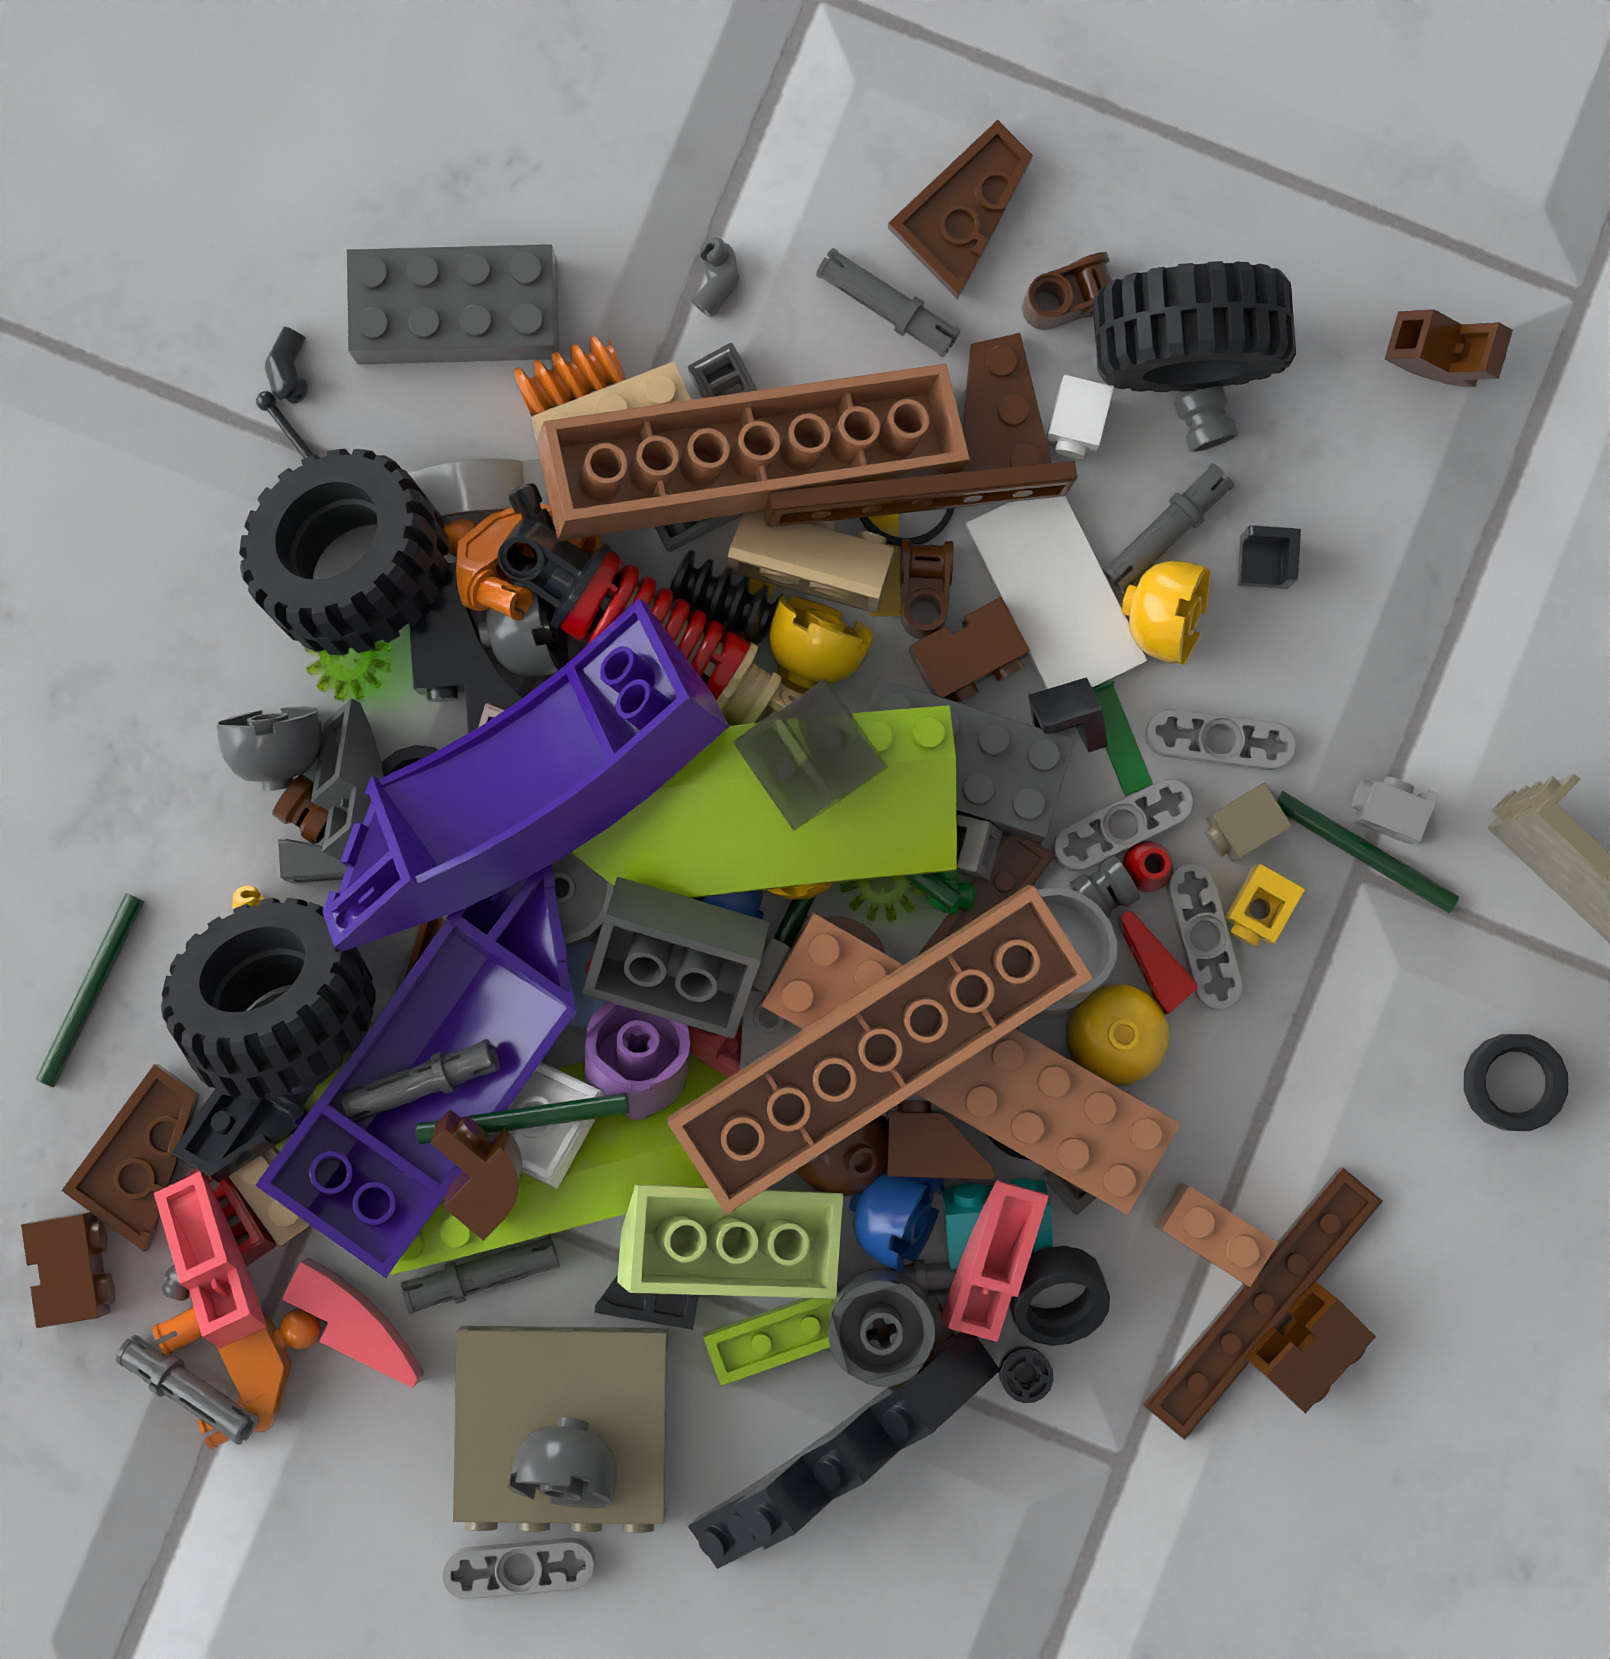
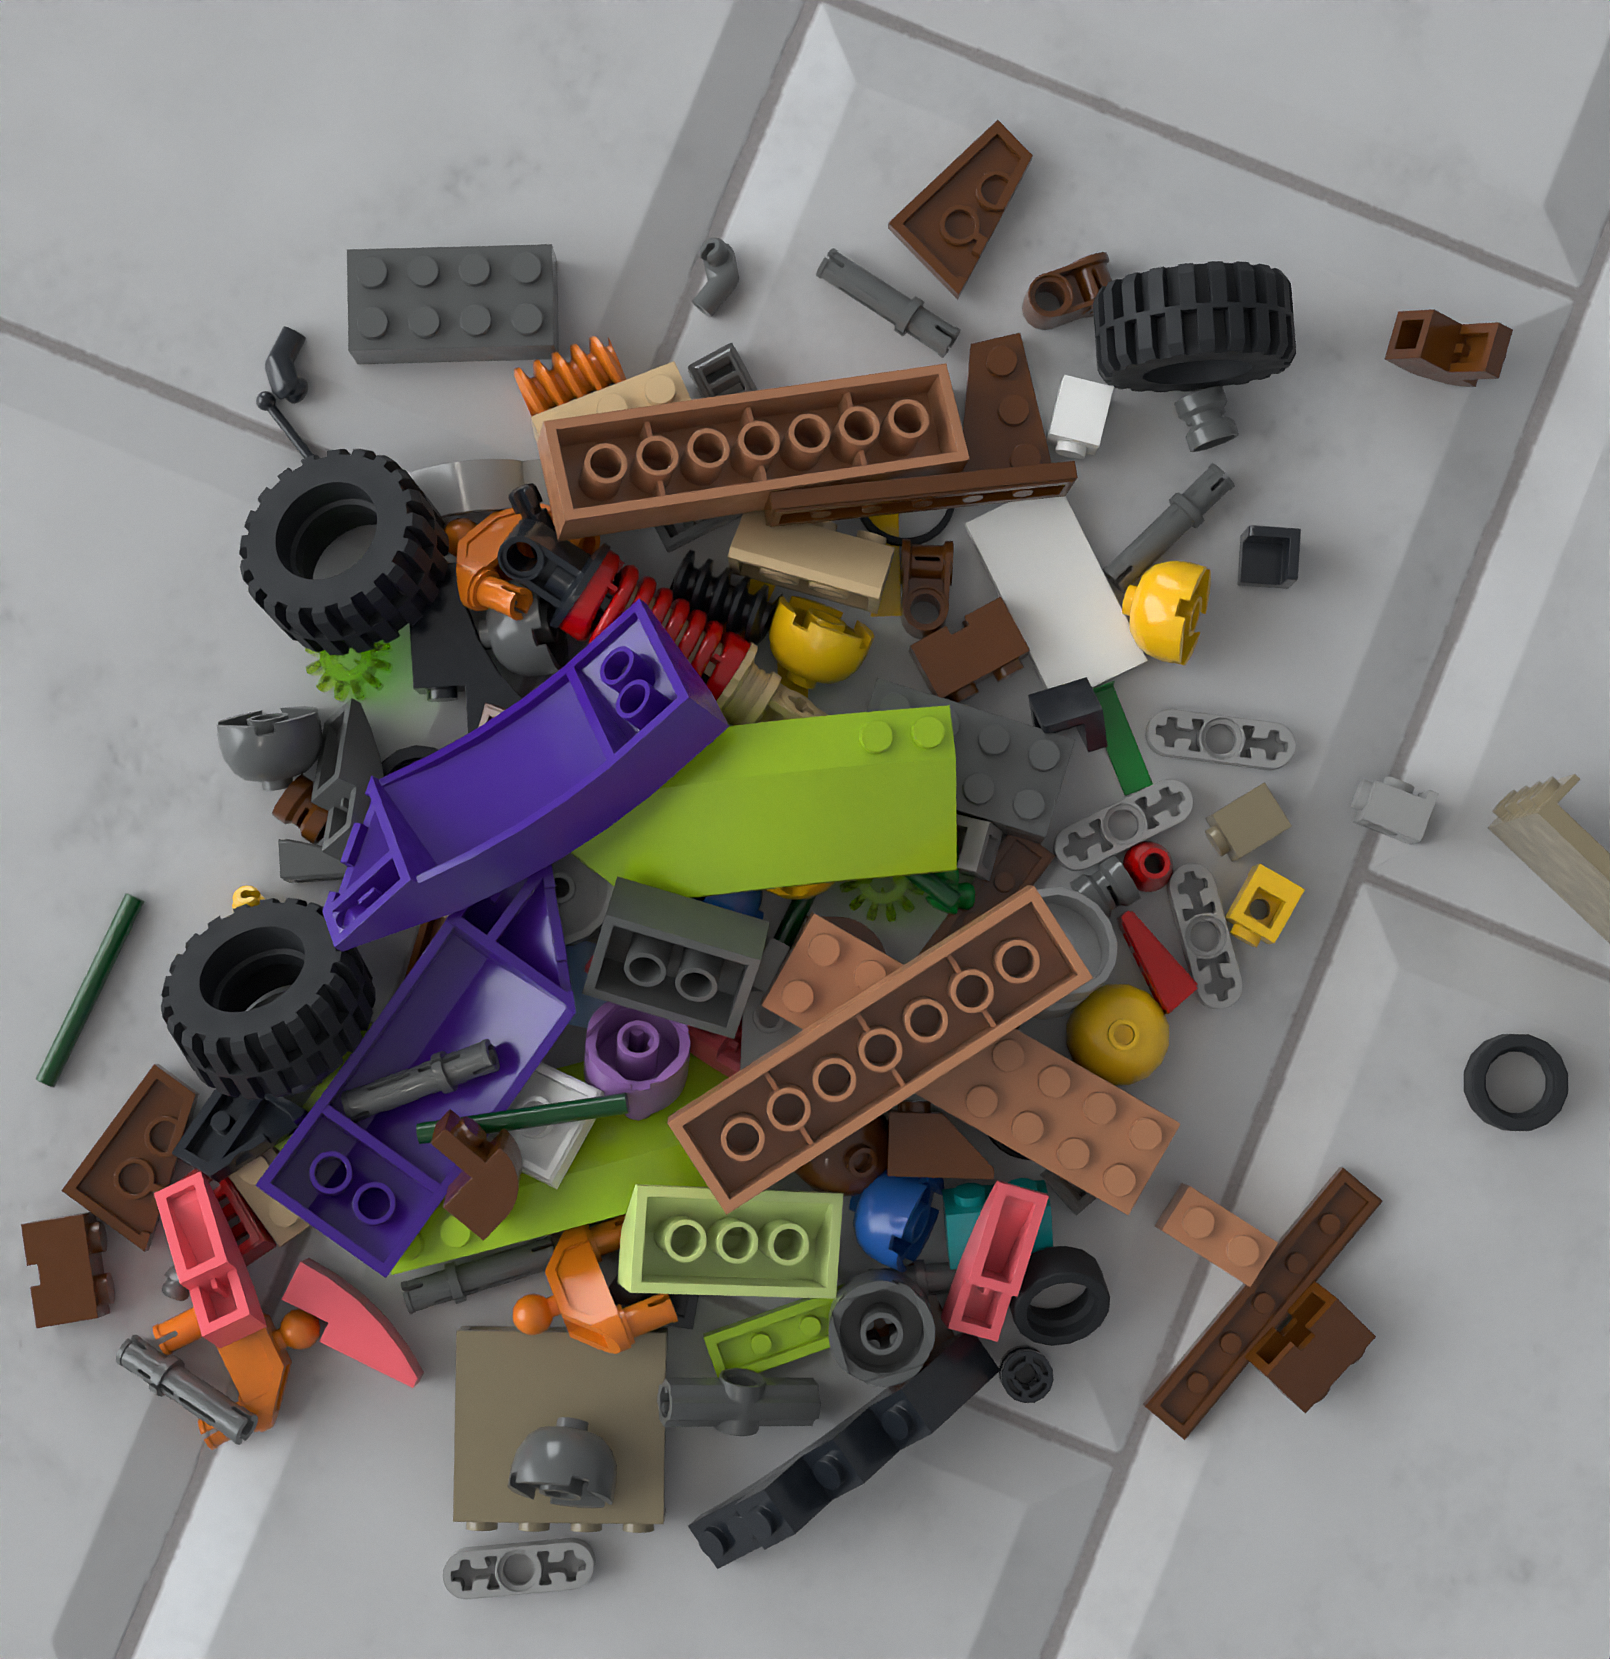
(584, 1297): none -> orange connector
(738, 1402): none -> dark grey piece
(810, 754): clear smoke slope -> none
(1367, 852): dark green bar -> none

